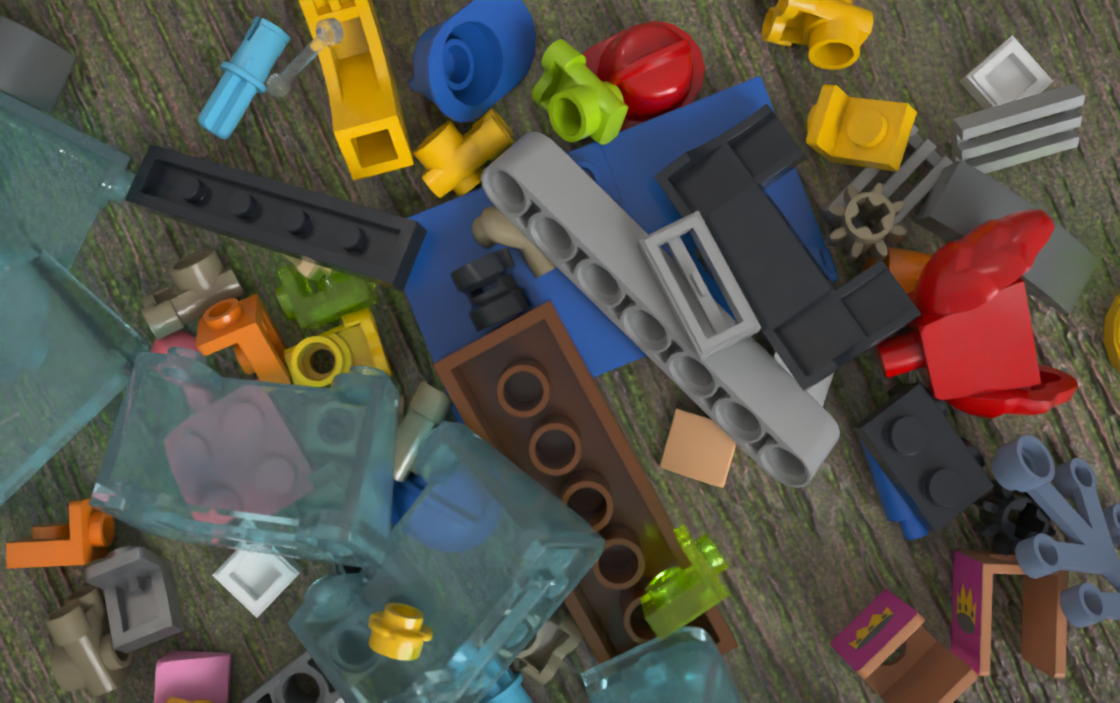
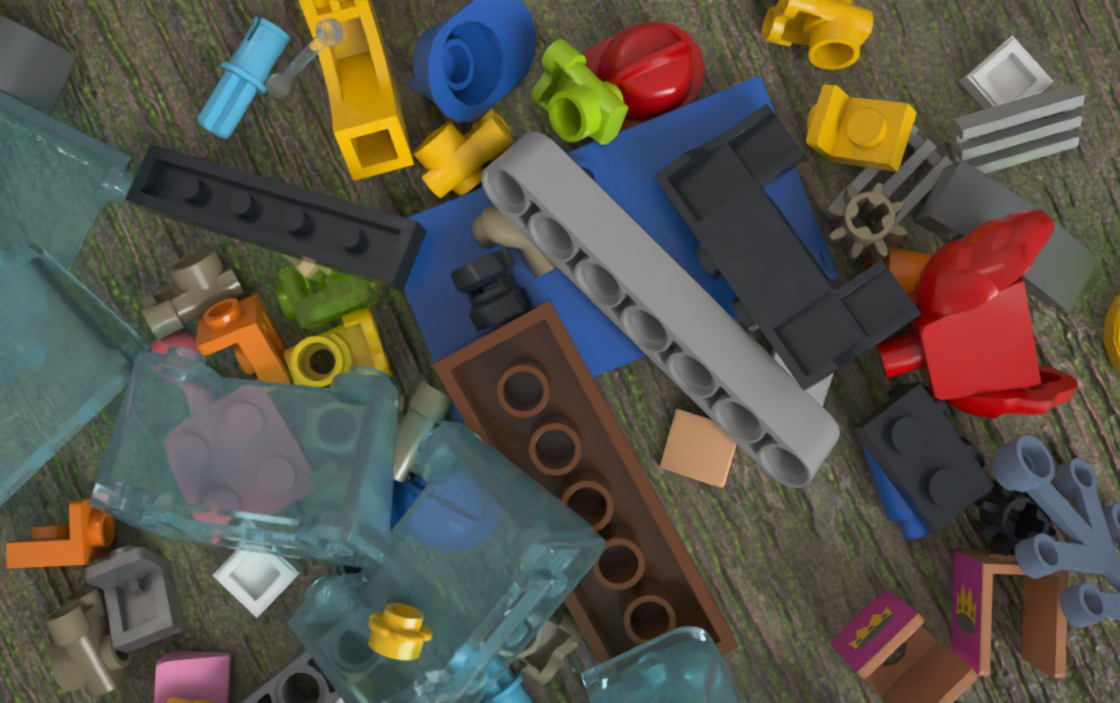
(684, 594): clear neon green bracket -> none
(723, 276): light grey tile -> none

